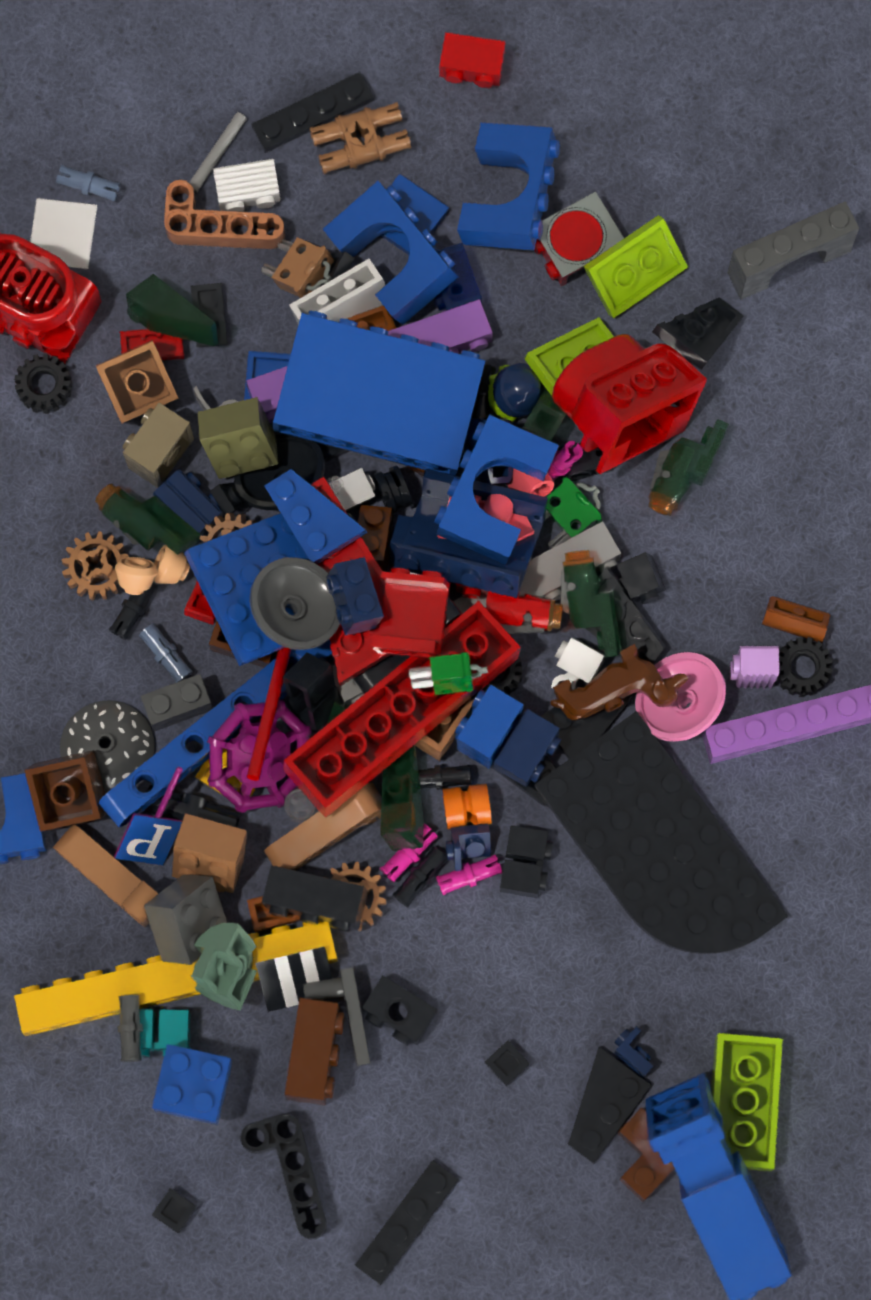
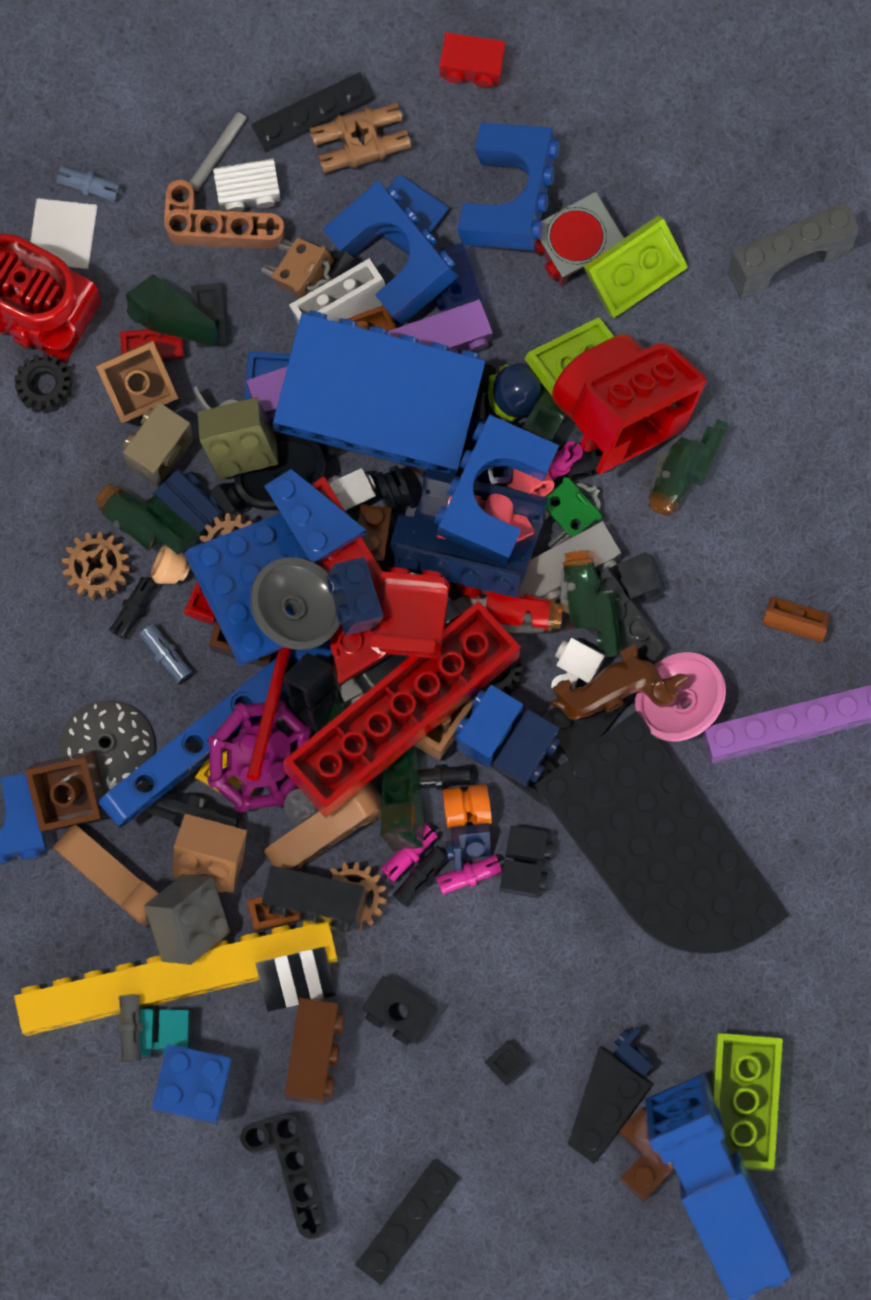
(135, 574): light nougat cone -> none
(148, 836): blue piece -> none
(174, 1211): black plate -> none
(176, 702): dark grey brick -> none
(225, 965): sand green brick -> none
(338, 987): dark grey piece -> none
(446, 674): green piece -> none
(700, 331): black wing -> none
(755, 666): lavender brick -> none
(816, 654): black tyre -> none

